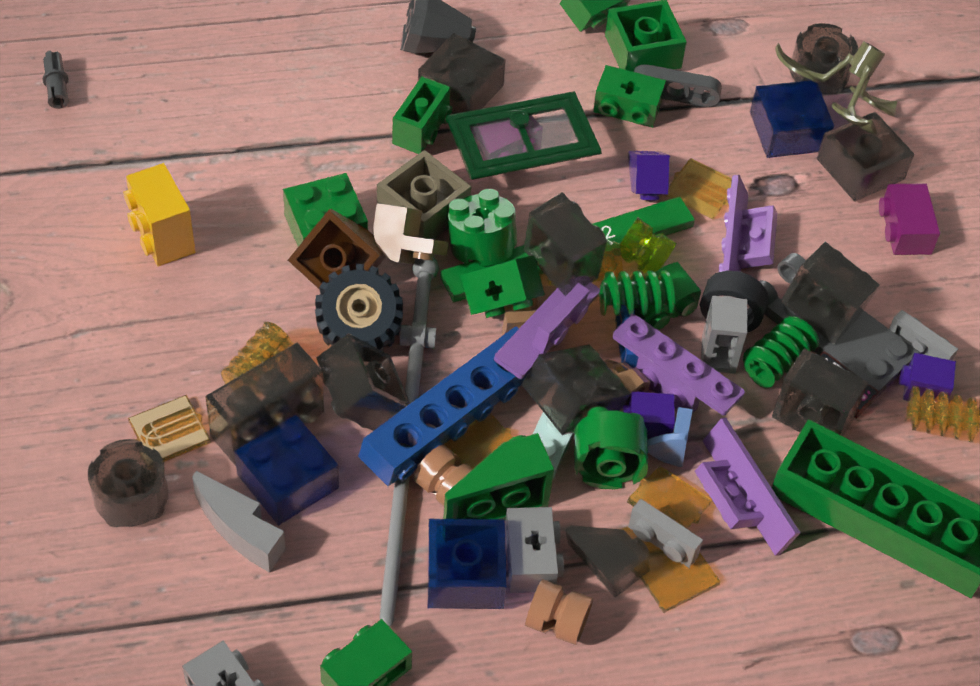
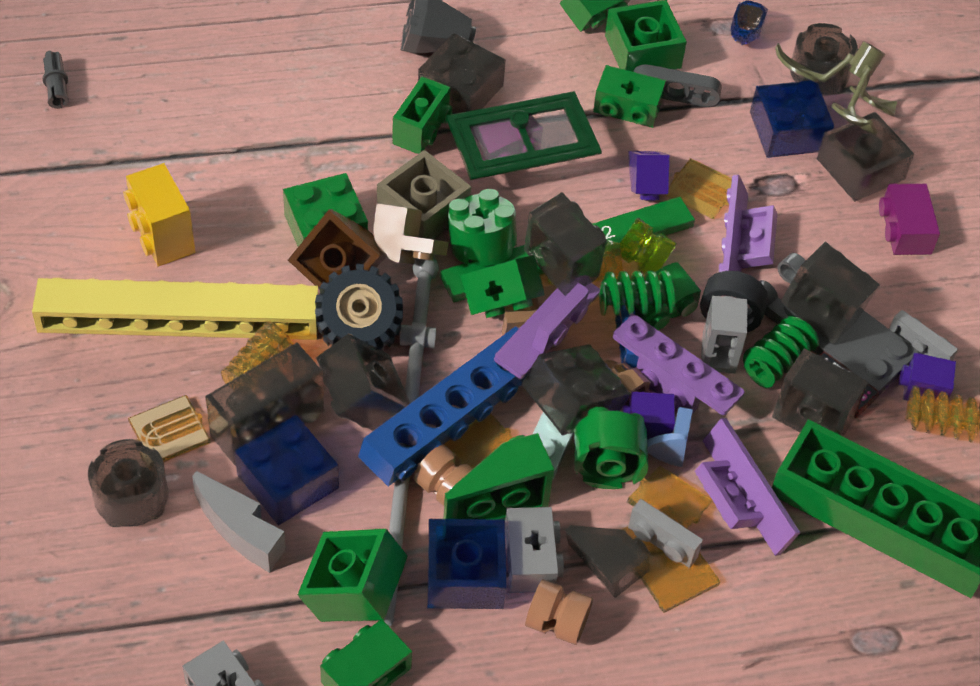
(172, 308): none -> light yellow brick
(353, 575): none -> green brick
(748, 22): none -> rock

